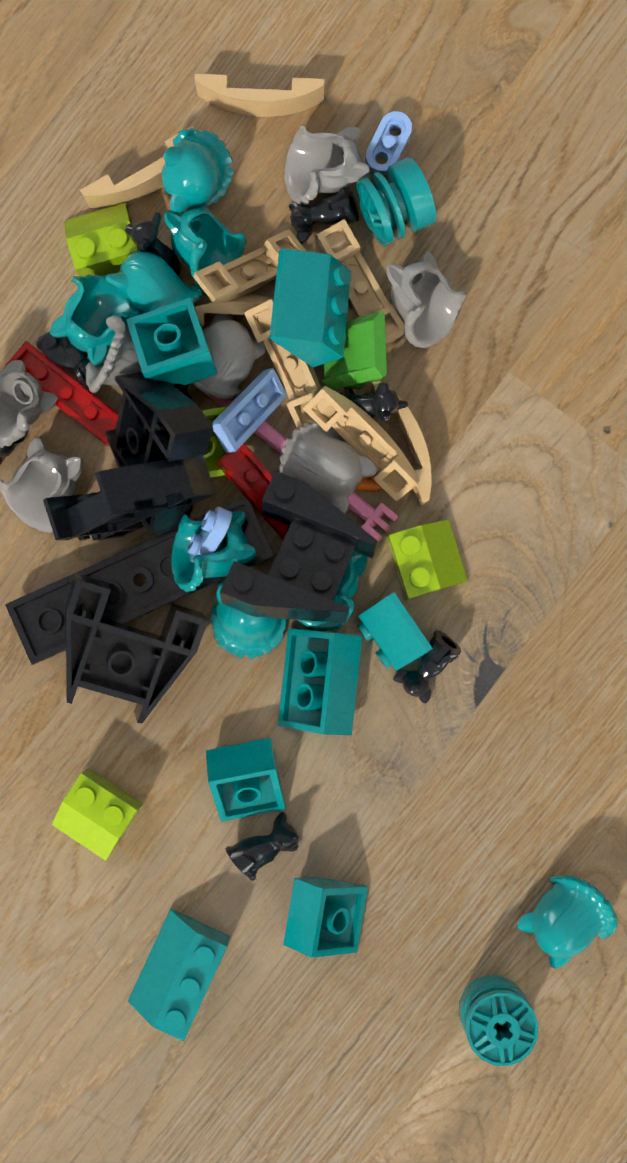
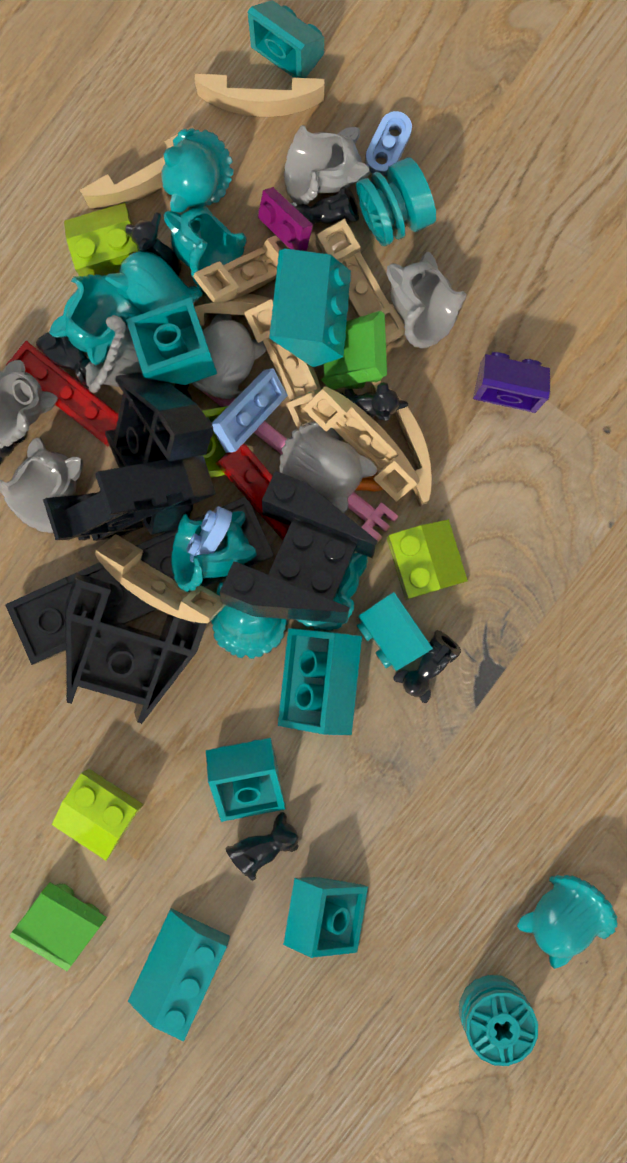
(58, 925): none -> bright green slope
(153, 587): none -> tan slope
(284, 220): none -> magenta plate
(285, 38): none -> teal slope
(512, 382): none -> dark purple slope

